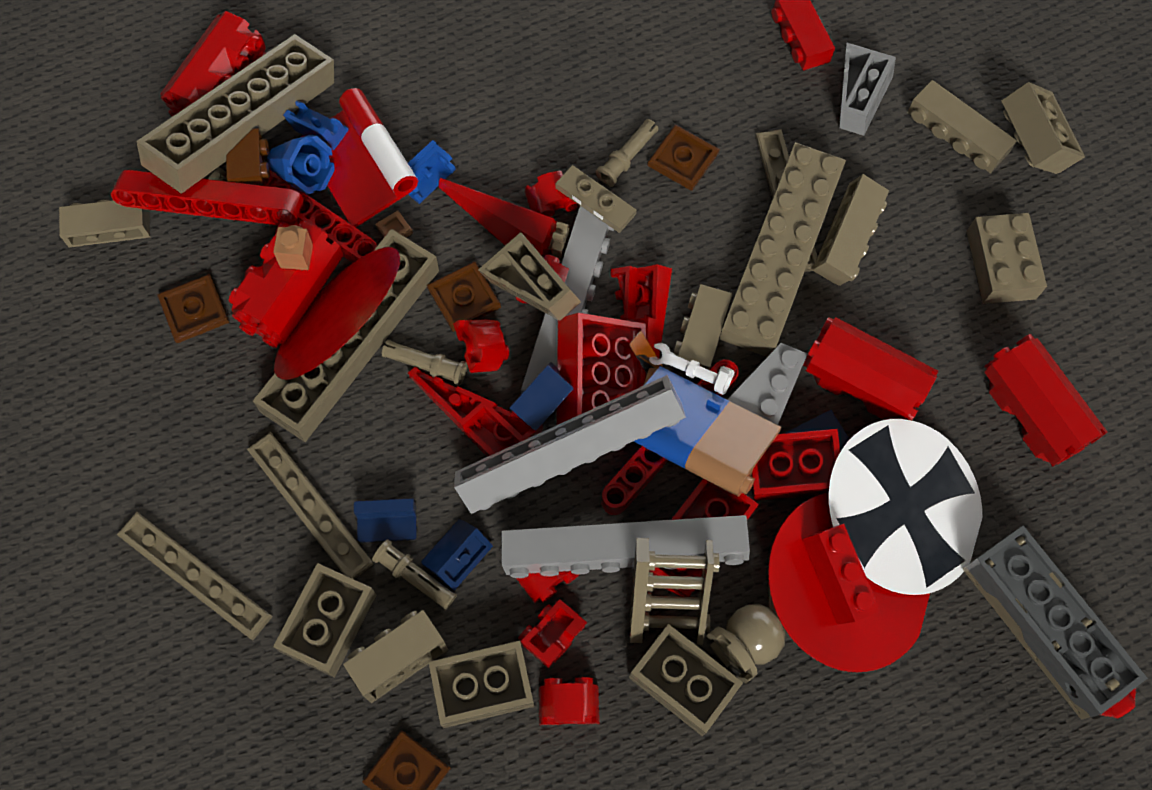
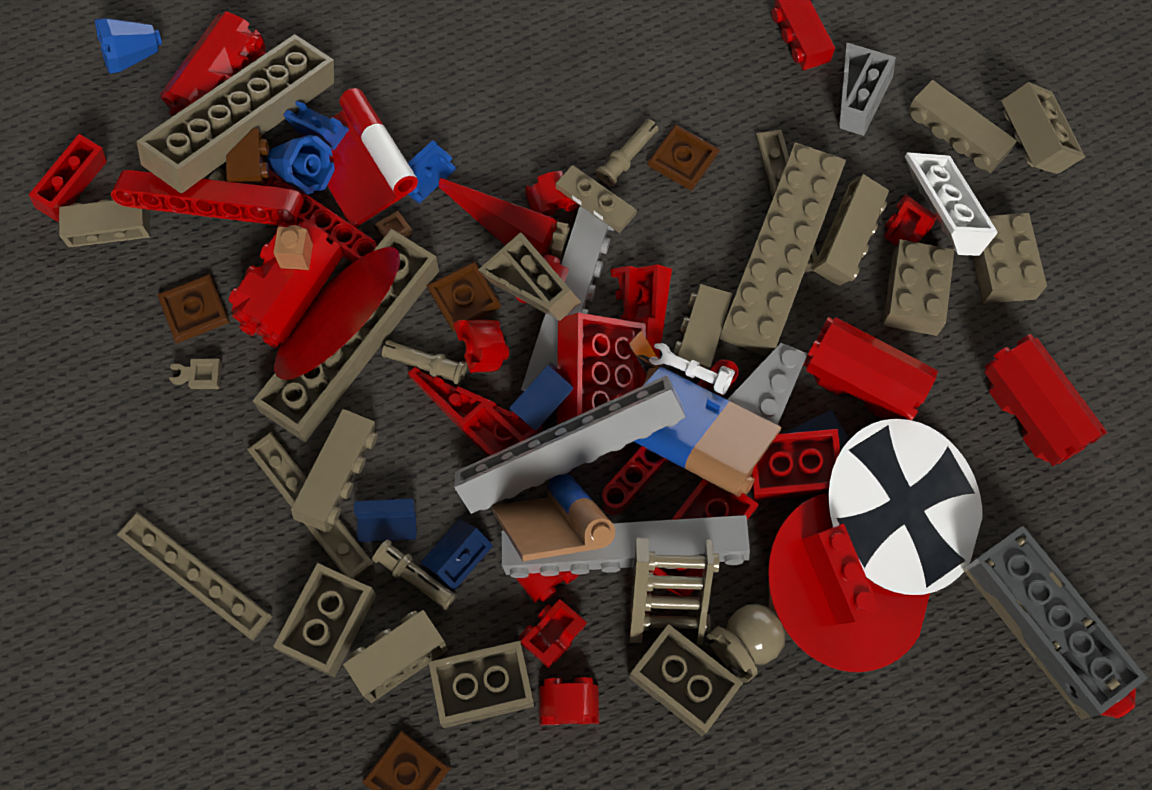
(68, 177): none -> red brick
(125, 42): none -> blue cone
(200, 374): none -> dark tan plate
(334, 470): none -> dark tan brick
(555, 524): none -> medium nougat door
(911, 223): none -> red cylinder
(918, 287): none -> dark tan brick
(952, 202): none -> white slope

